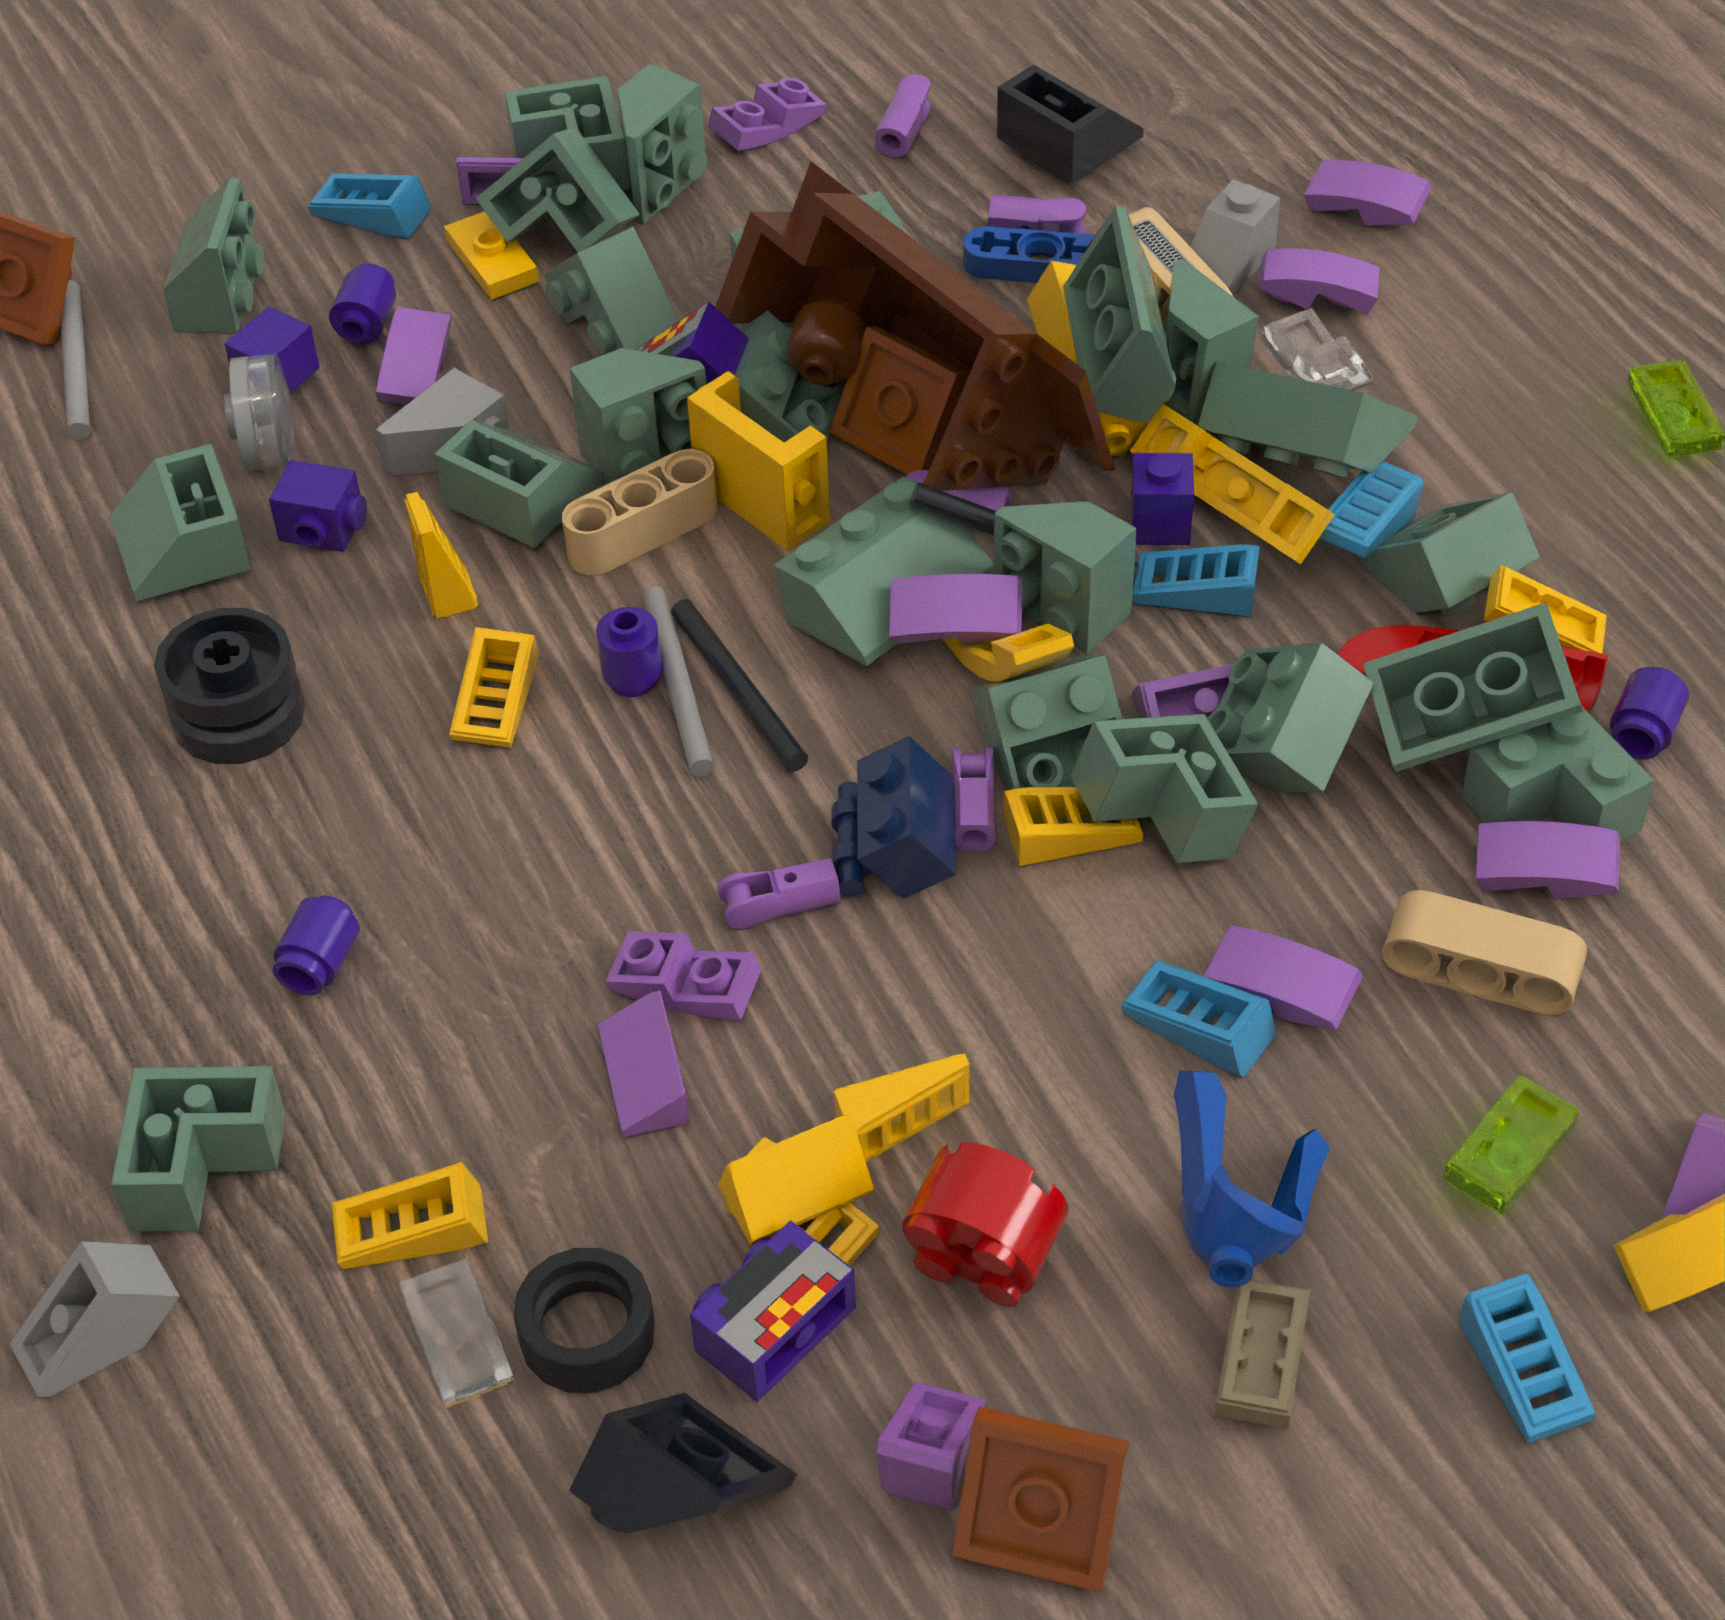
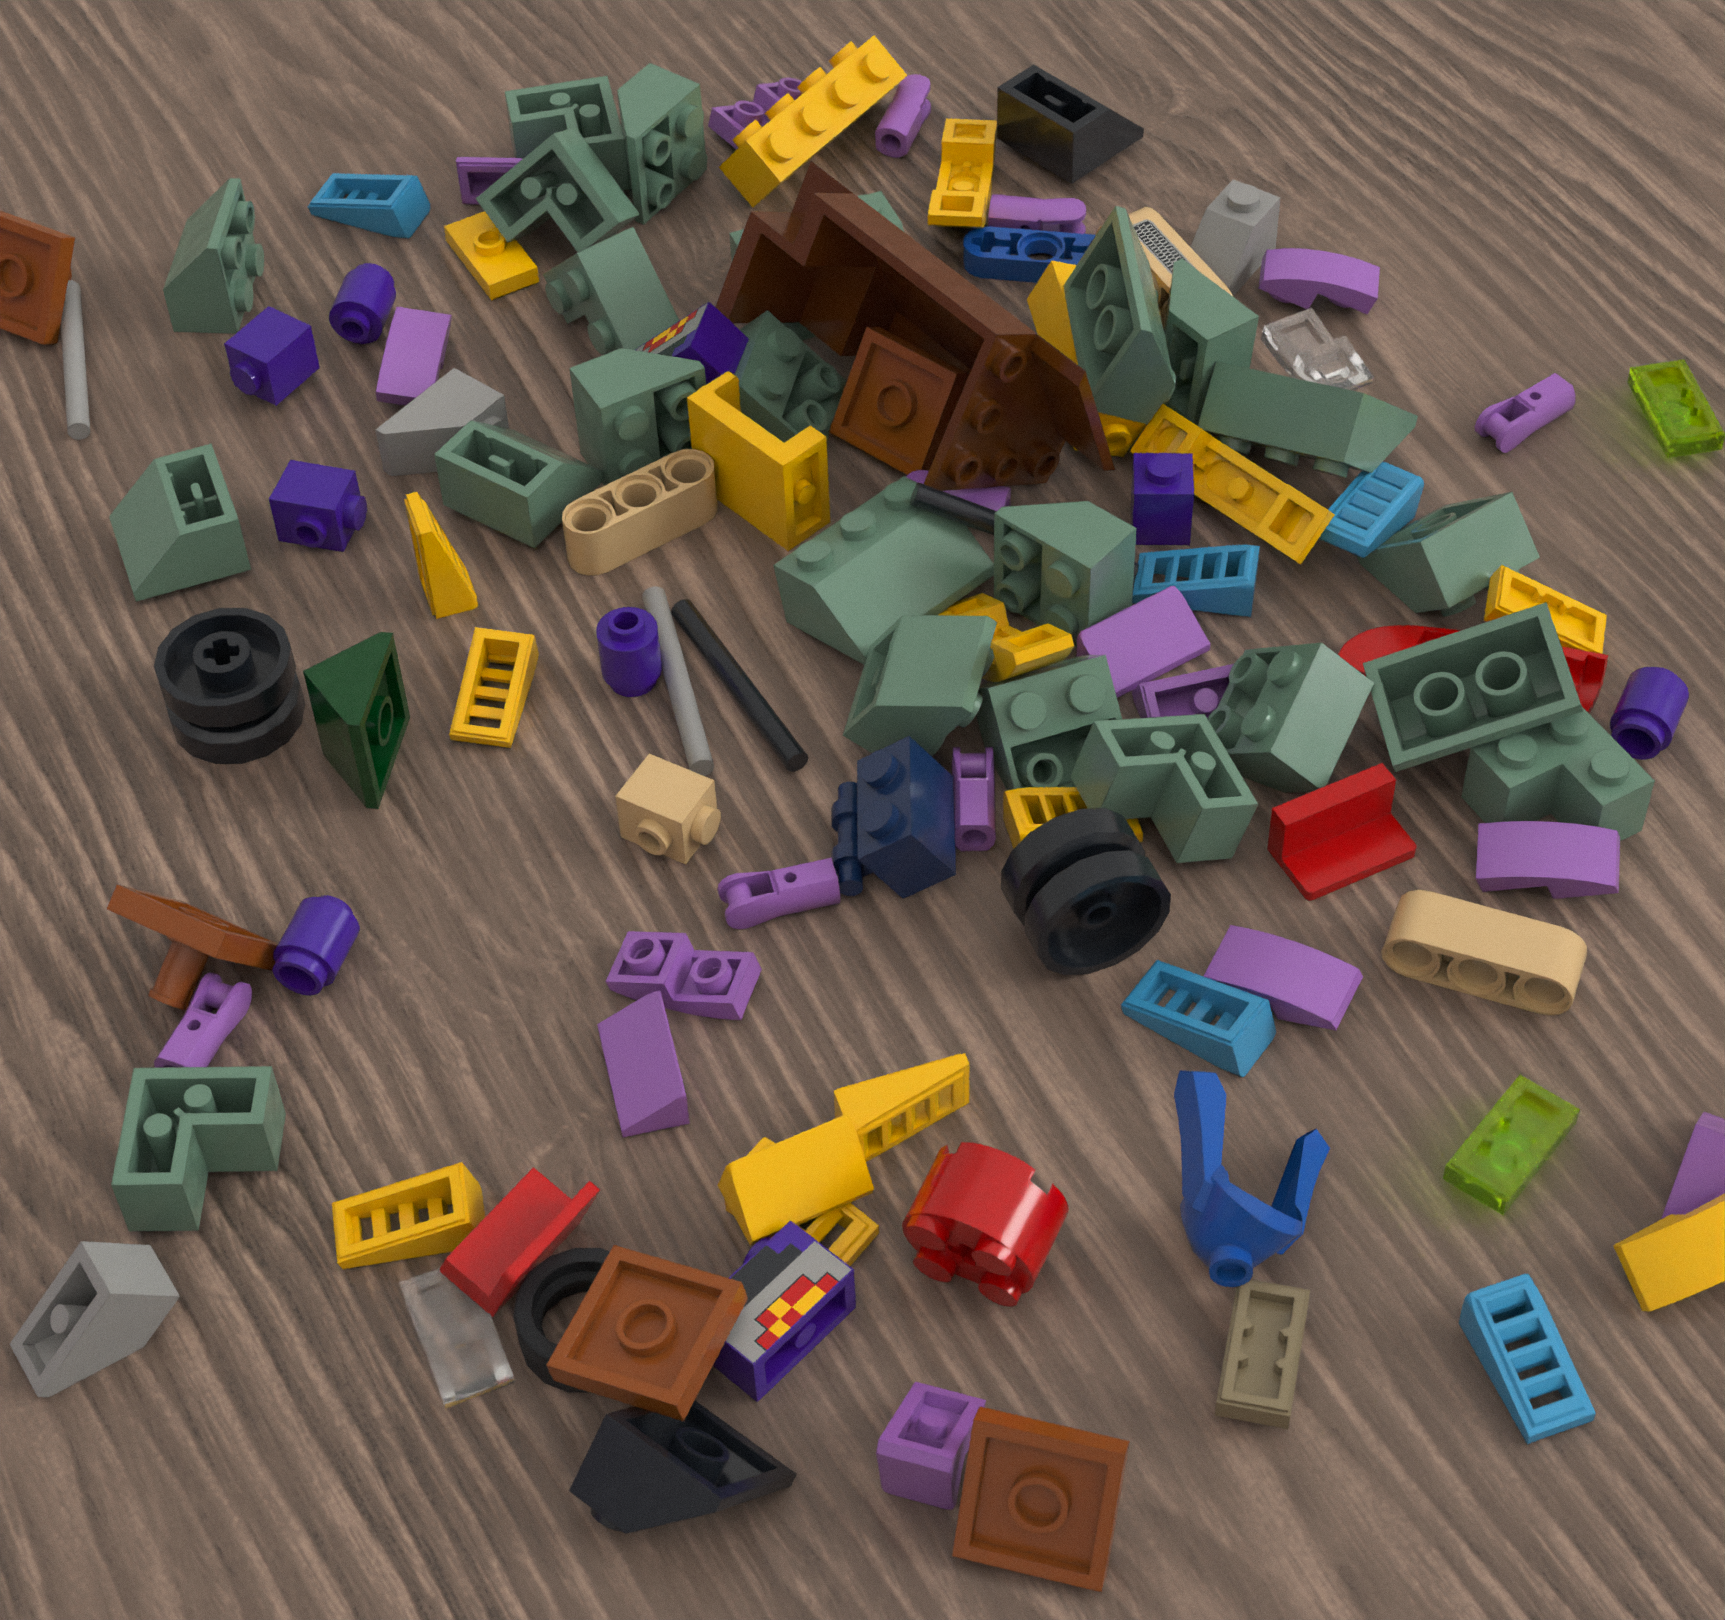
(193, 937): none -> dark orange tile
(199, 1030): none -> medium lavender bar
(260, 412): clear piece -> none
(361, 713): none -> dark green slope
(515, 1239): none -> red panel
(648, 1332): none -> dark orange tile
(668, 809): none -> tan brick
(813, 120): none -> yellow brick
(826, 341): reddish brown head -> none
(921, 681): none -> sand green slope
(955, 605): medium lavender slope -> none
(964, 174): none -> yellow slope
(1085, 891): none -> black wheel
(1145, 639): none -> medium lavender slope
(1339, 833): none -> red panel
(1377, 191): medium lavender slope -> none
(1525, 413): none -> medium lavender bar

